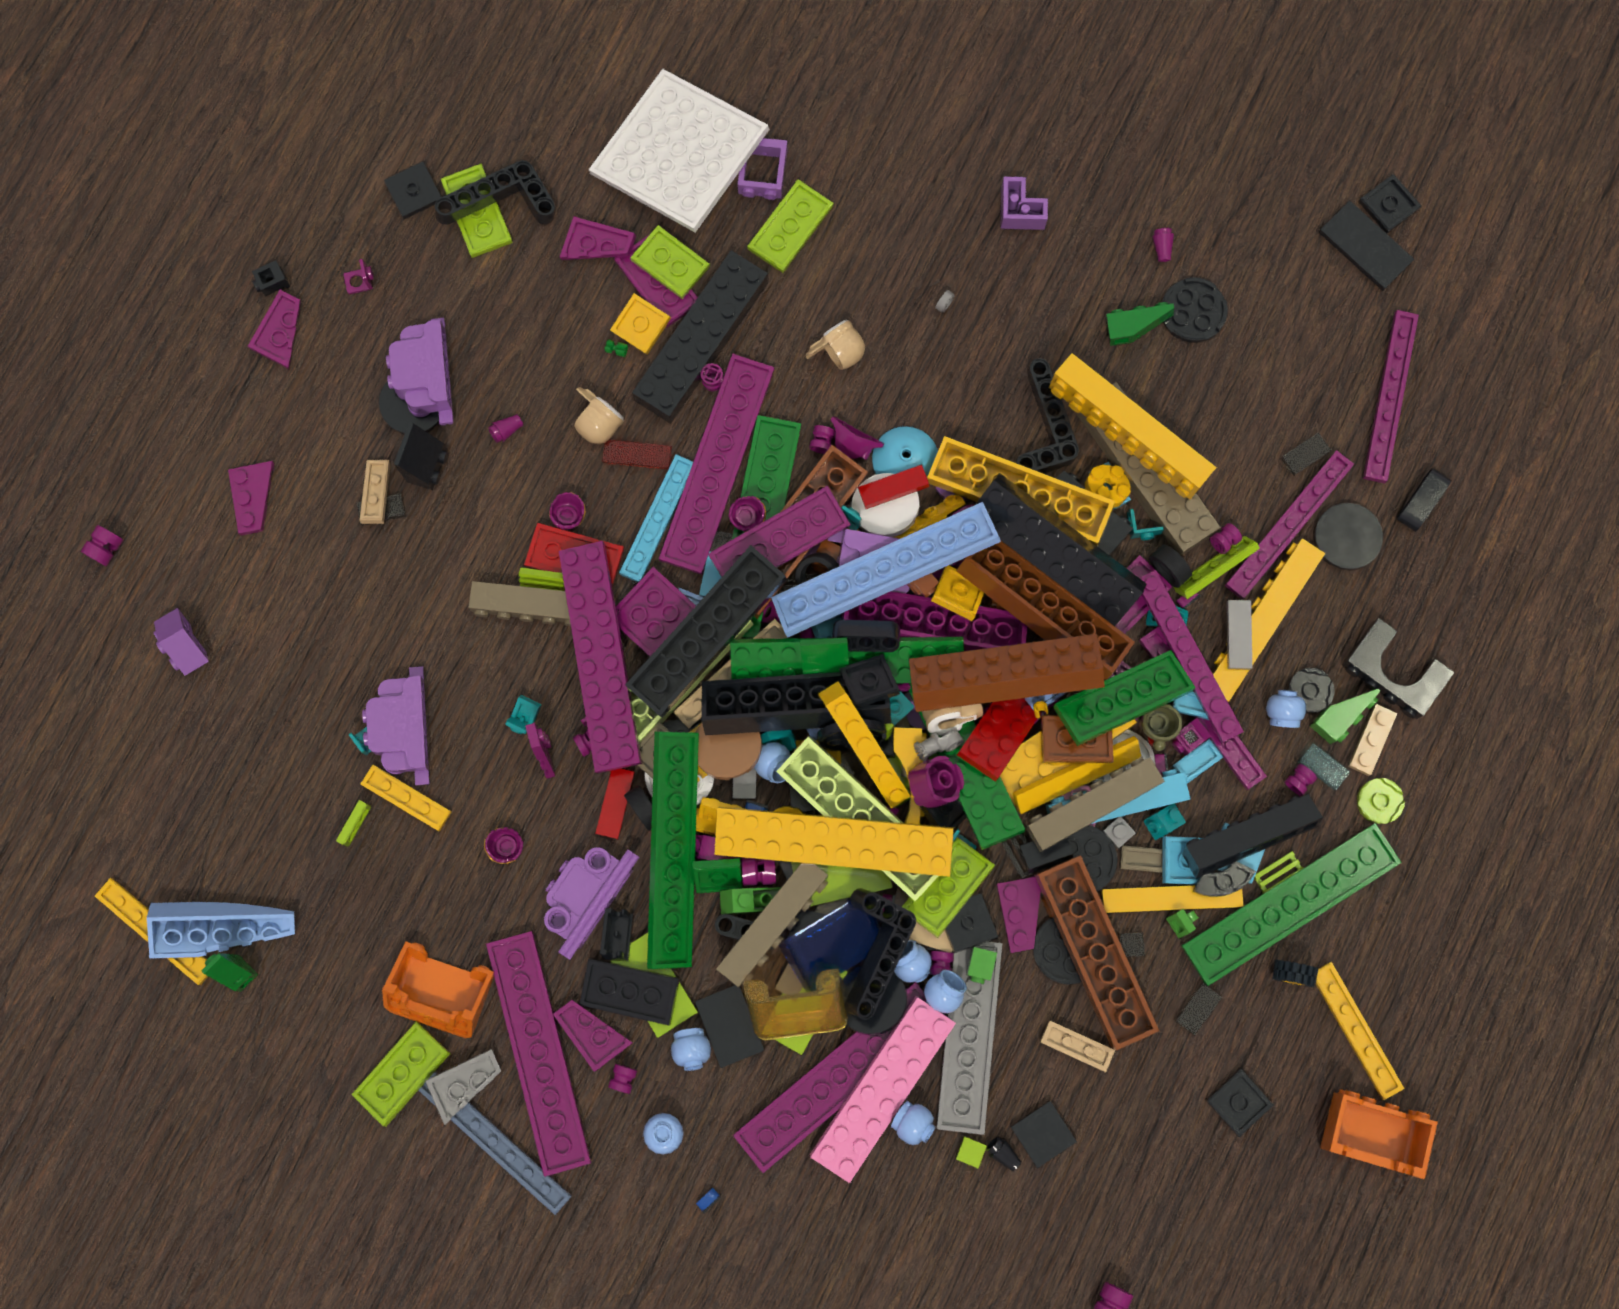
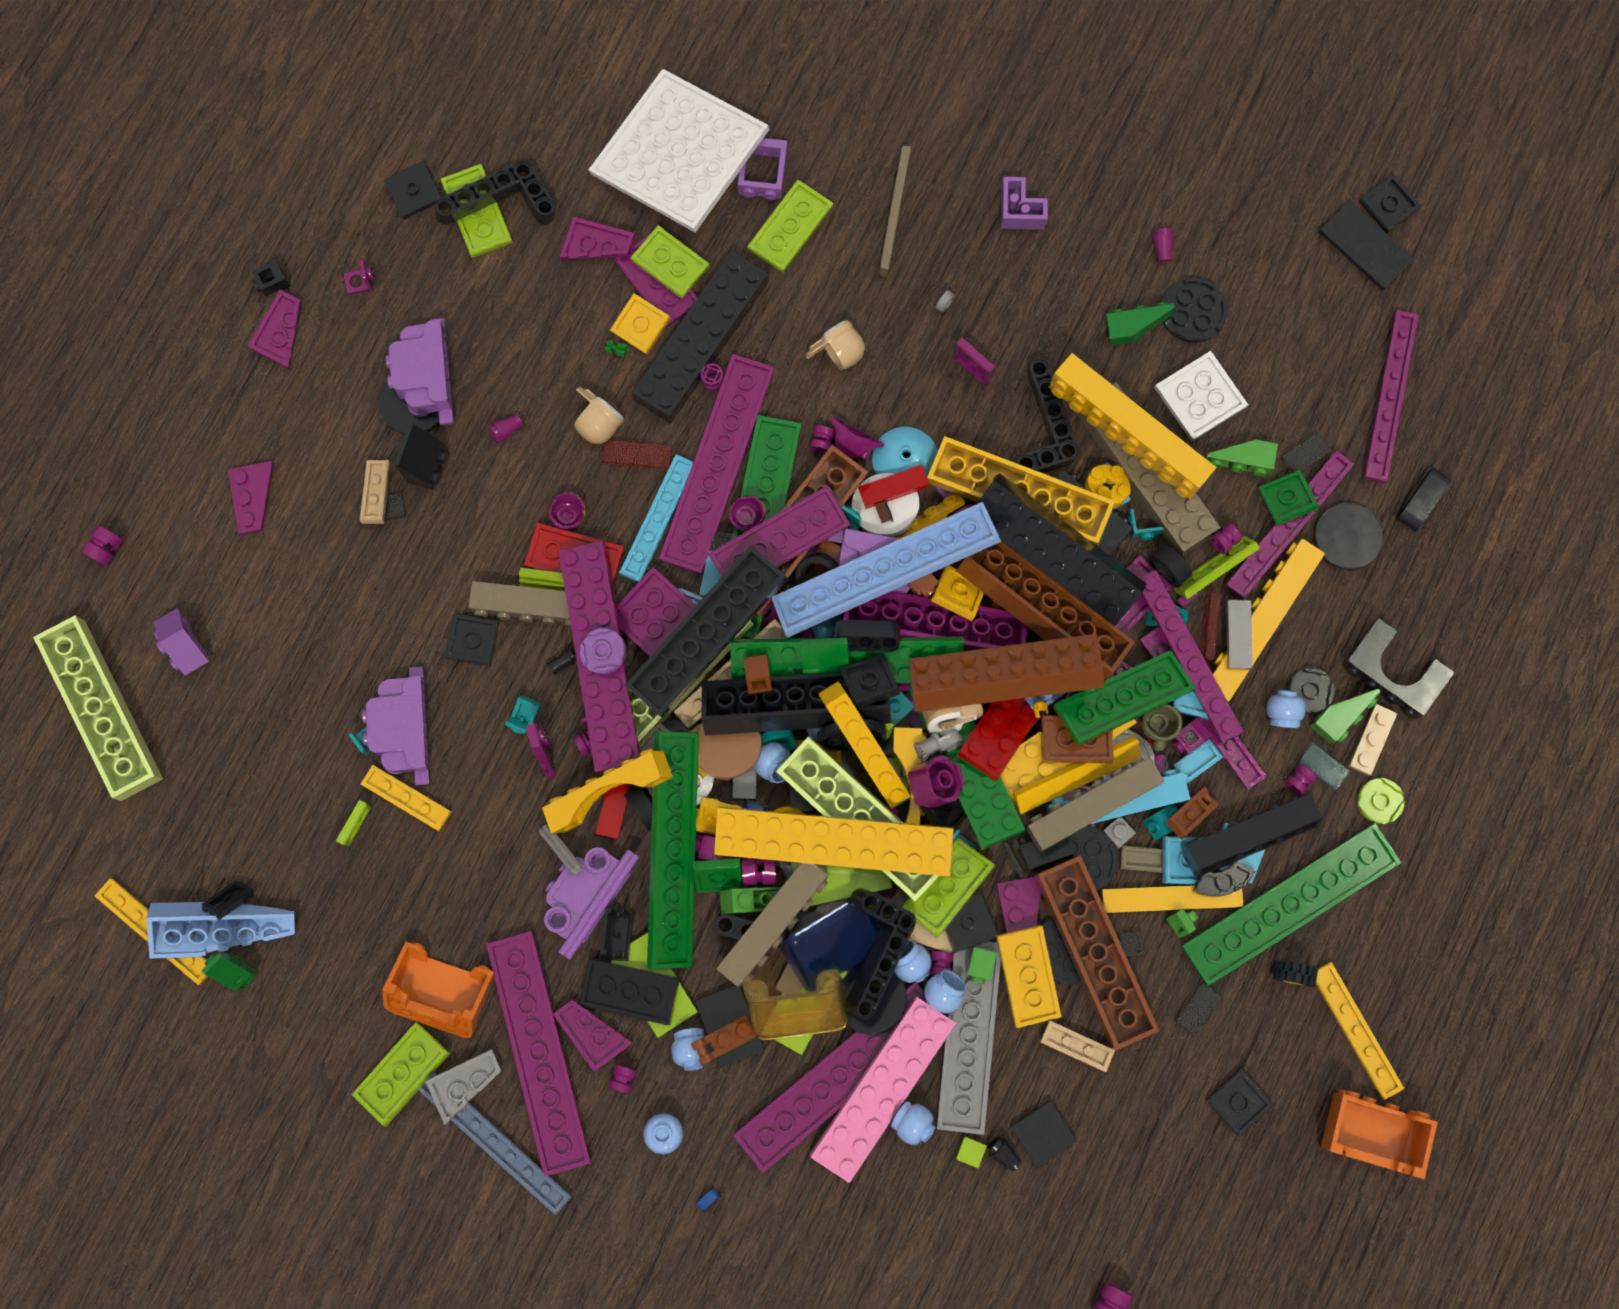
(98, 708): none -> yellowish green brick
(229, 901): none -> black tile
(472, 639): none -> black tile
(503, 845): magenta hair -> none
(561, 850): none -> light grey axle
(562, 661): none -> black pin
(569, 811): none -> yellow arch
(603, 651): none -> medium lavender tile
(724, 1040): none -> dark orange plate
(757, 674): none -> dark orange brick
(884, 512): none -> reddish brown piece
(894, 212): none -> dark tan tile
(973, 362): none -> magenta tile
(1028, 976): none -> yellow tile
(1192, 812): none -> dark orange plate
(1201, 396): none -> white plate
(1210, 627): none -> clear red tile
(1251, 456): none -> bright green slope
(1288, 497): none -> green tile
(1295, 863): lime tile -> none

